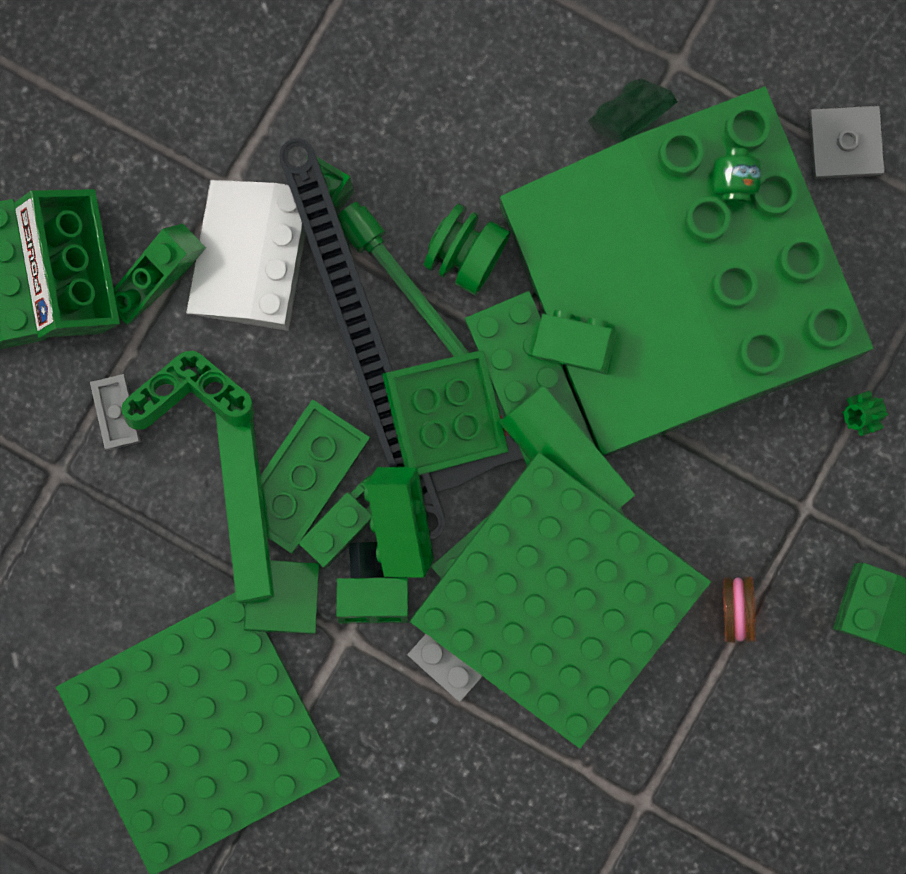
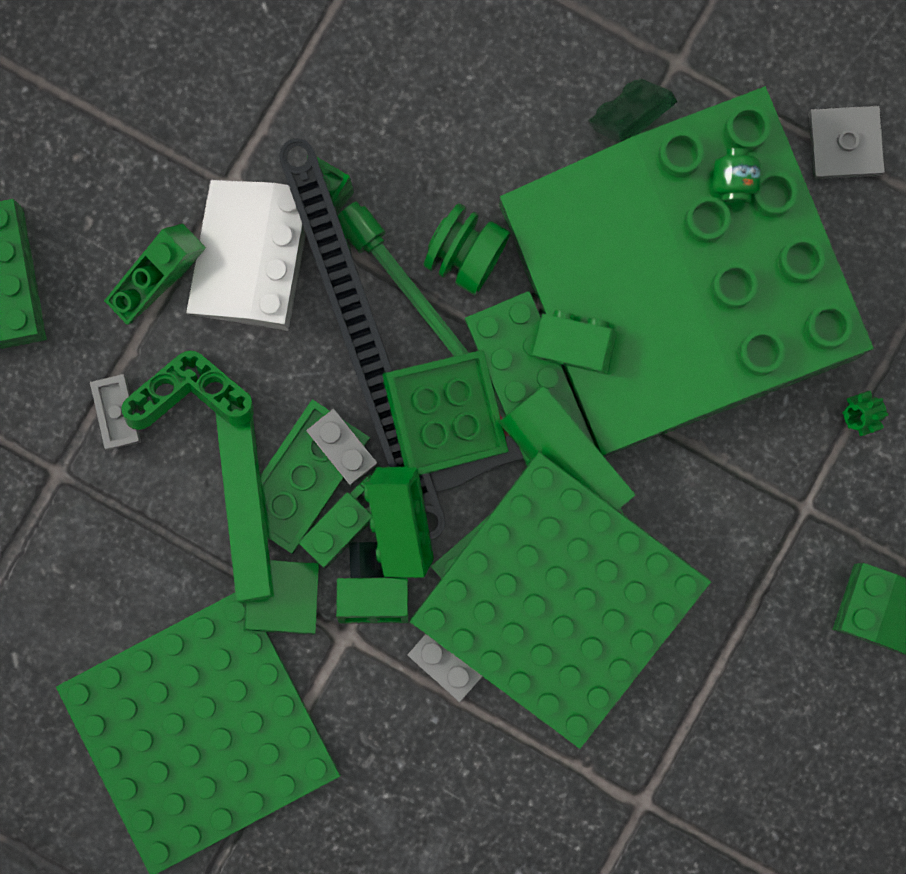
(66, 262): green brick -> none
(342, 447): none -> light grey plate
(739, 609): clear orange head -> none

